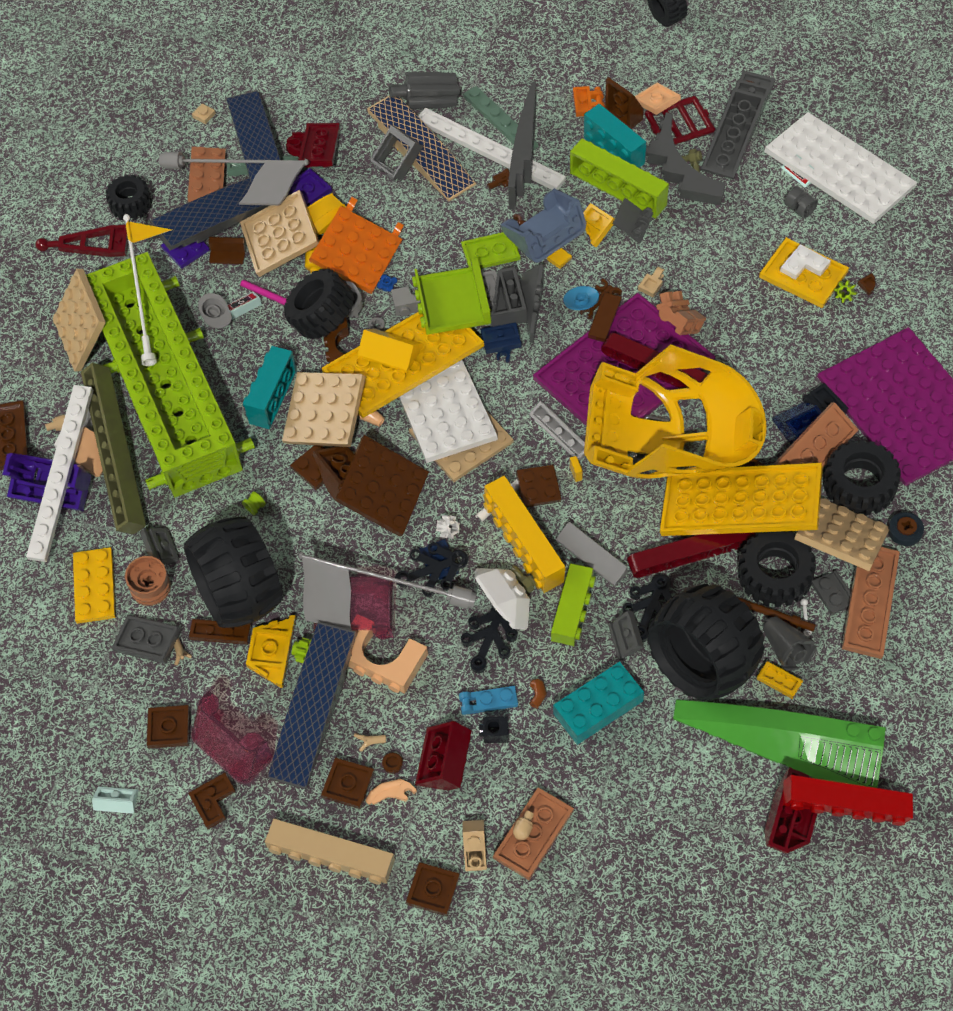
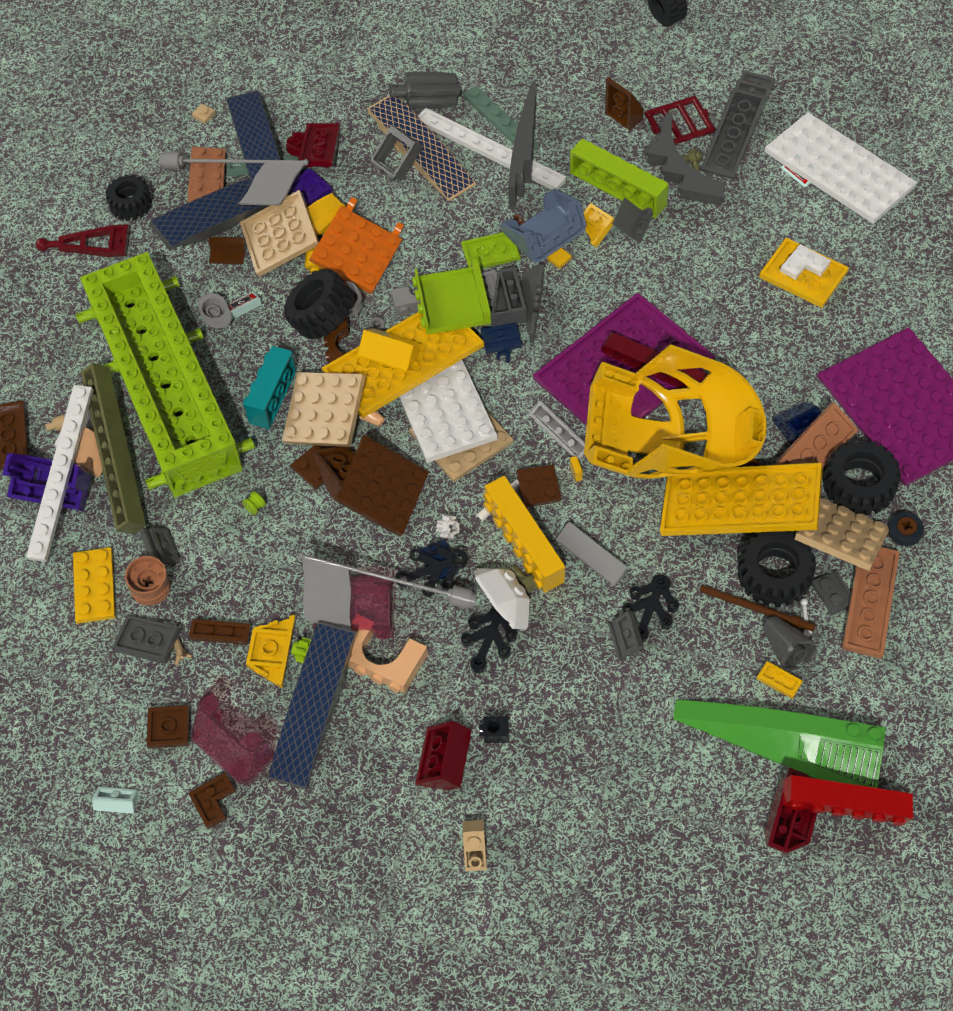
(79, 320): tan plate -> none
(135, 233): piece -> none
(185, 255): dark purple plate -> none
(233, 571): black tyre -> none
(263, 292): dark pink bar -> none
(329, 851): tan brick -> none
(347, 783): reddish brown plate -> none
(369, 740): tan bar -> none
(386, 286): blue plate -> none
(390, 789): light nougat piece -> none
(392, 763): reddish brown tile -> none
(433, 889): reddish brown plate -> none
(488, 700): dark azure plate -> none
(499, 179): reddish brown piece -> none
(523, 826): tan cylinder -> none
(540, 692): dark orange arm -> none
(548, 821): nougat plate -> none
(572, 605): lime brick -> none
(581, 298): dark azure dish -> none
(582, 99): orange plate -> none
(598, 703): teal brick -> none
(604, 317): reddish brown tile -> none
(606, 288): reddish brown bar -> none
(614, 136): teal brick -> none
(651, 284): tan plate -> none
(657, 98): light nougat tile -> none
(677, 312): nougat hips -> none
(684, 552): dark red beam -> none
(706, 641): black tyre -> none
(801, 202): dark grey wheel -> none
(822, 397): black plate -> none
(850, 288): lime gear -> none
(867, 283): reddish brown tile -> none

